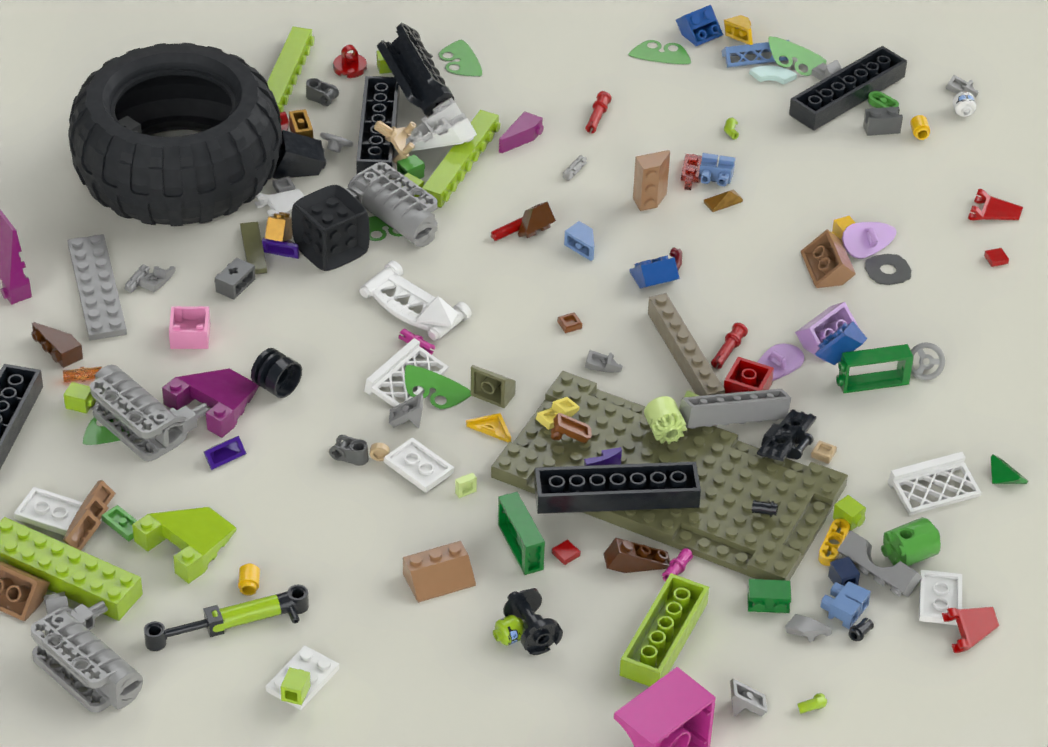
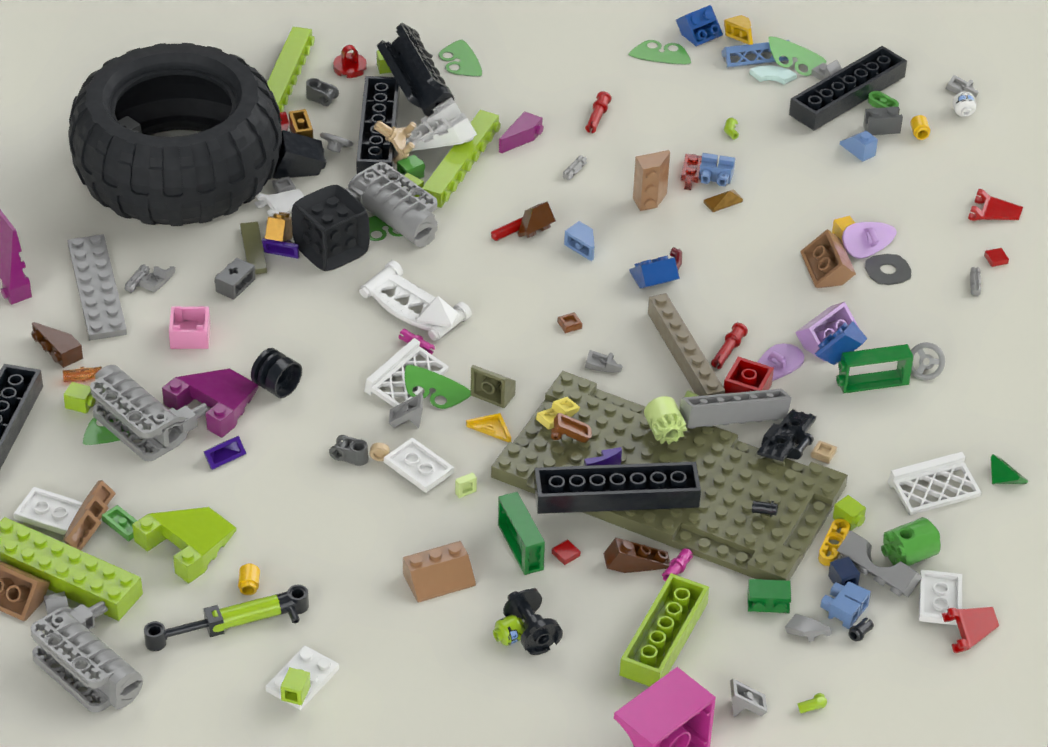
(861, 145): none -> medium blue slope
(975, 281): none -> light grey axle

